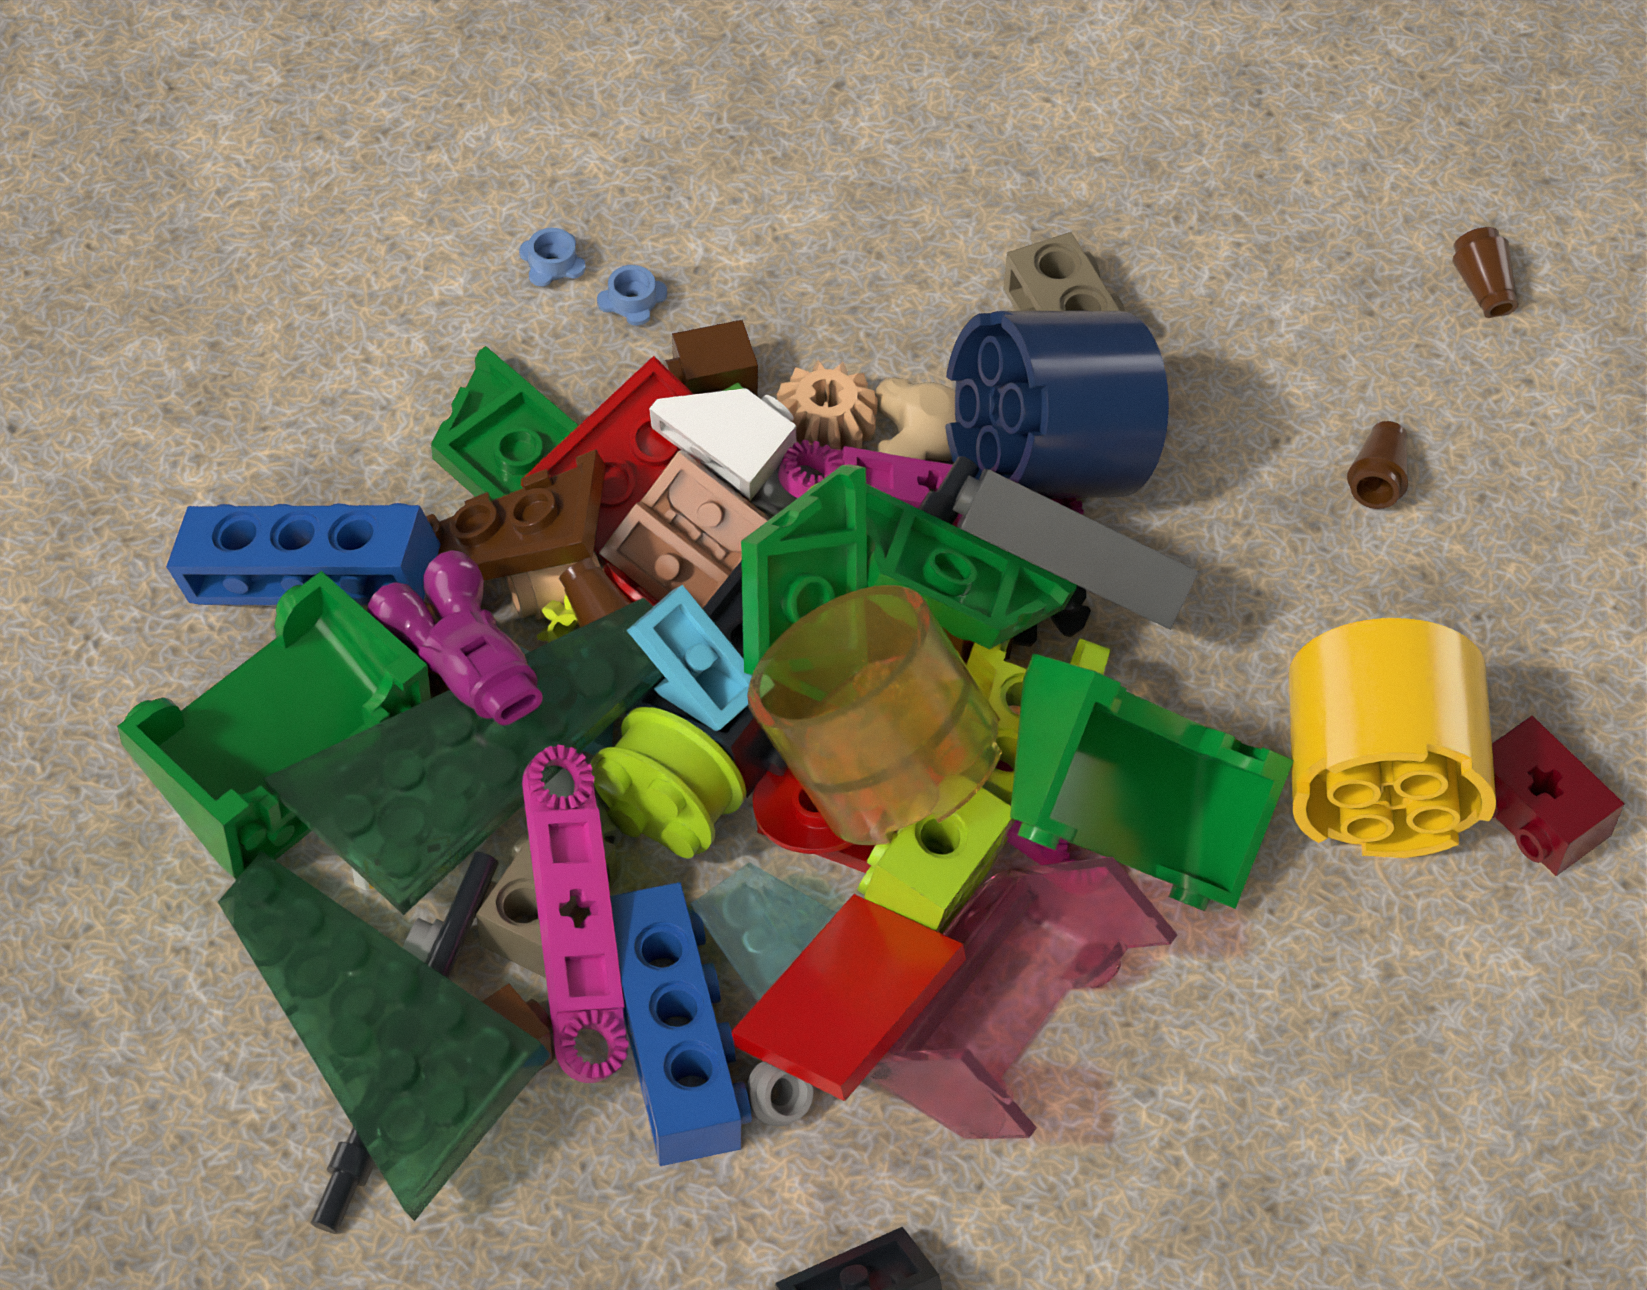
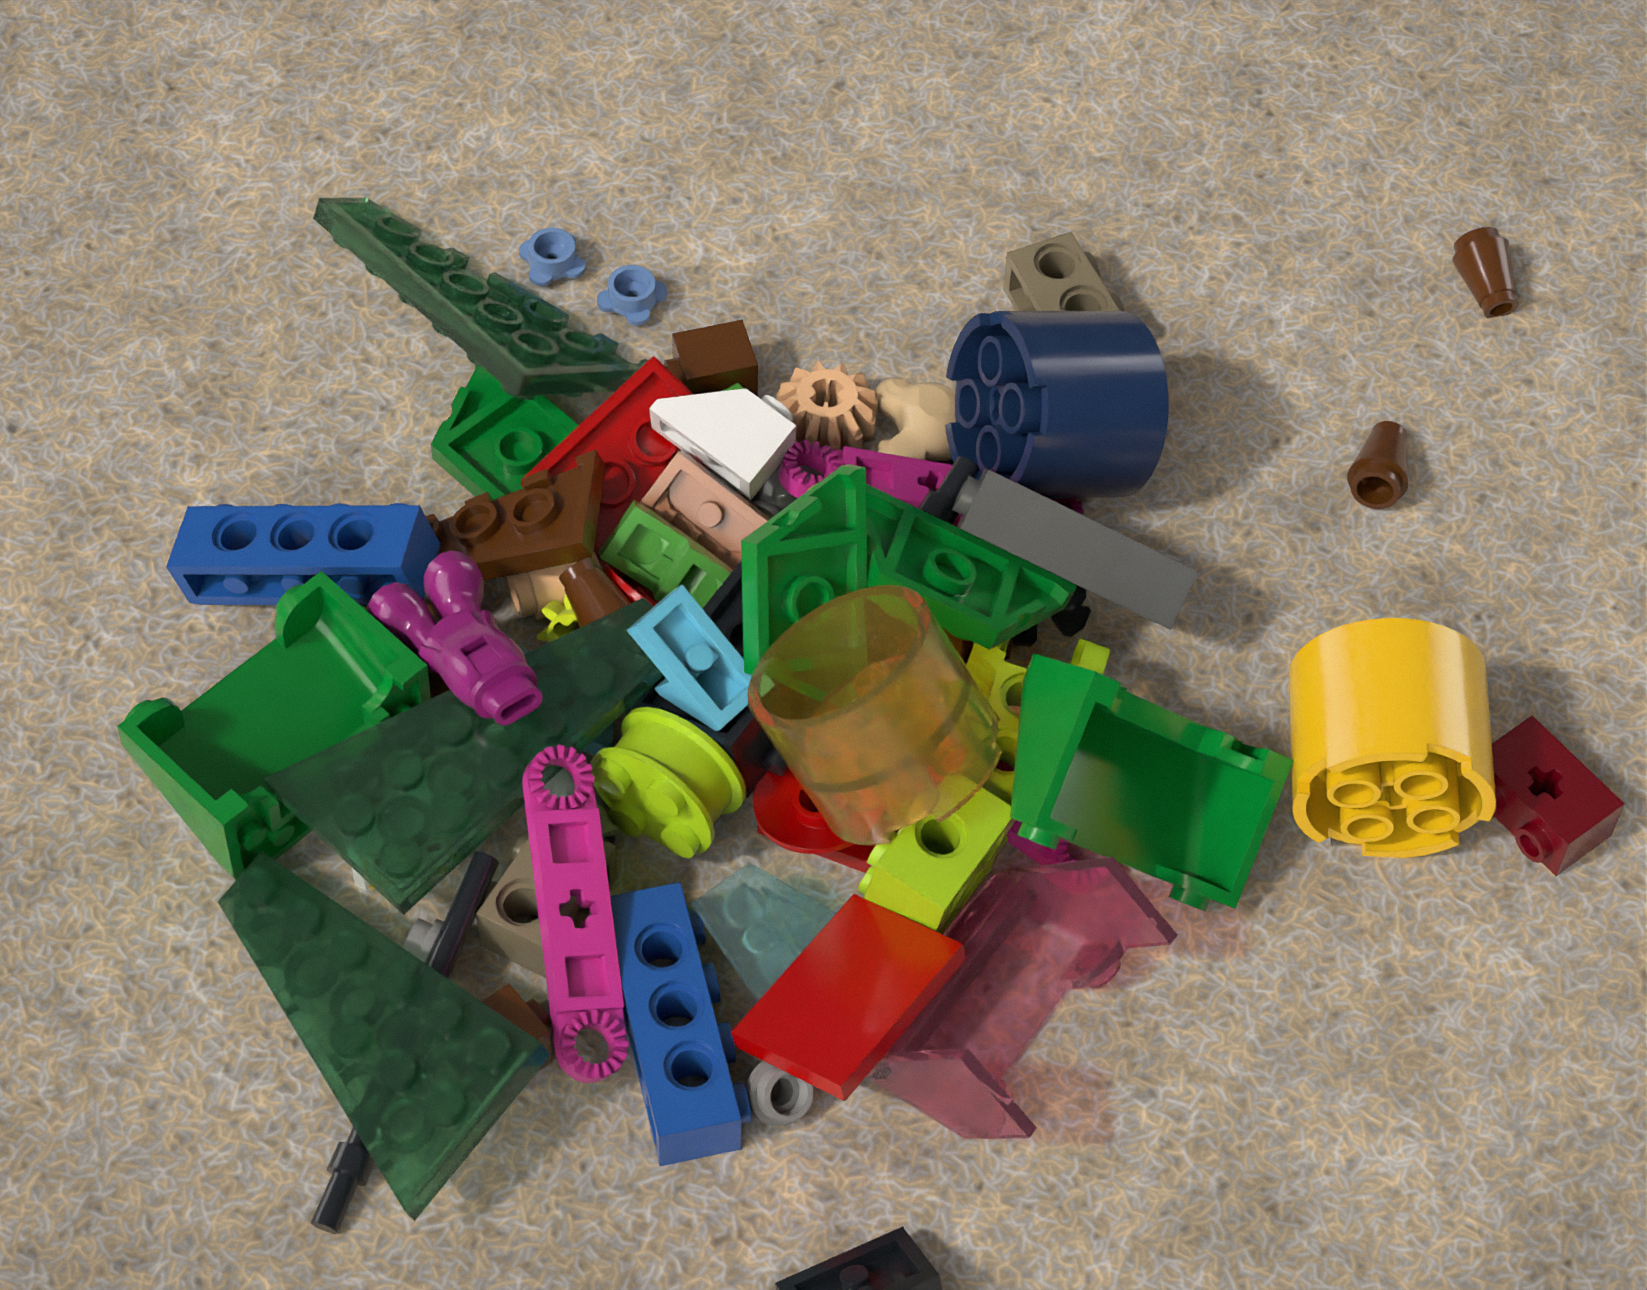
(491, 319): none -> clear green wing
(662, 556): none -> bright green slope

